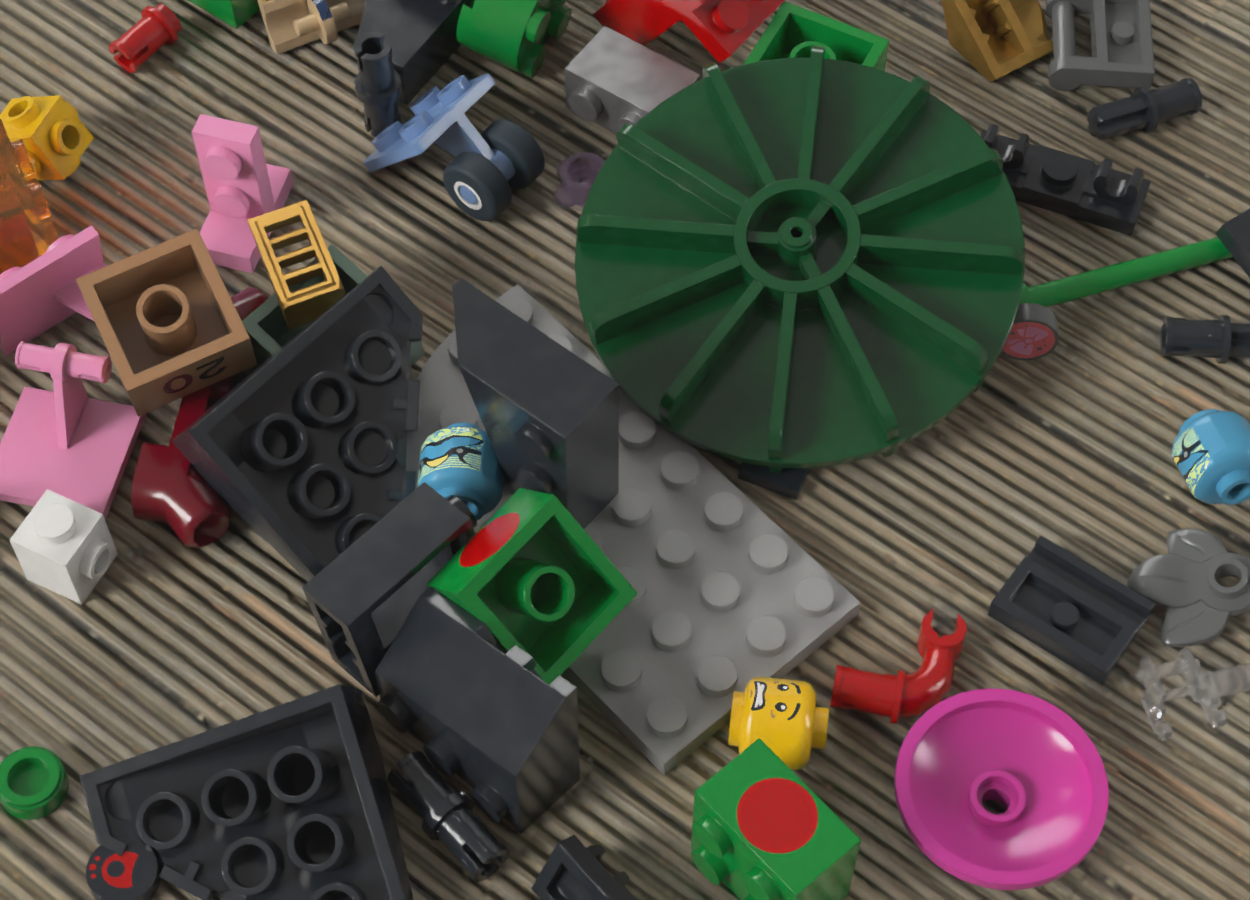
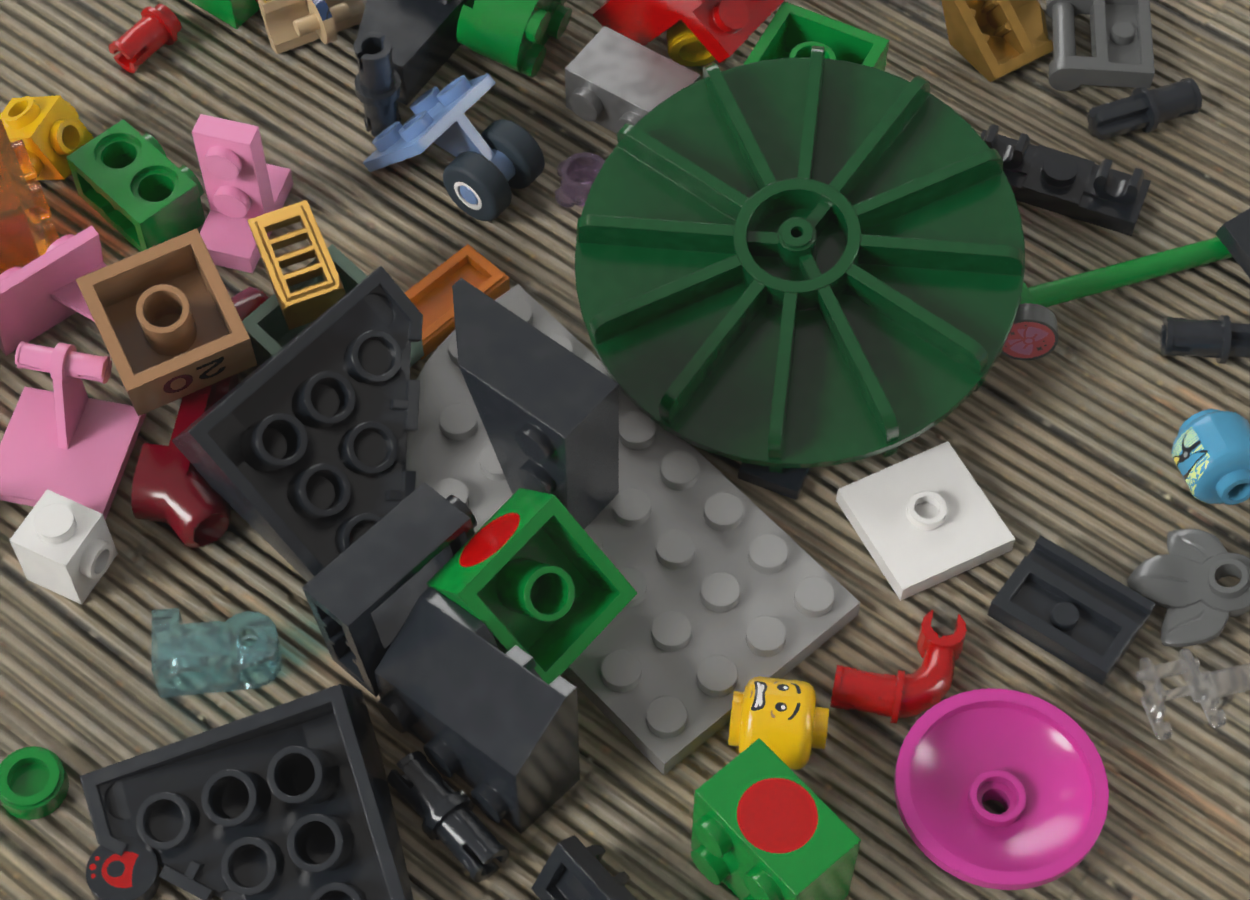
(137, 186): none -> green brick
(213, 654): none -> clear light blue leg
(435, 295): none -> orange tile
(464, 465): dark azure head -> none
(685, 46): none -> yellow tile
(924, 520): none -> white plate

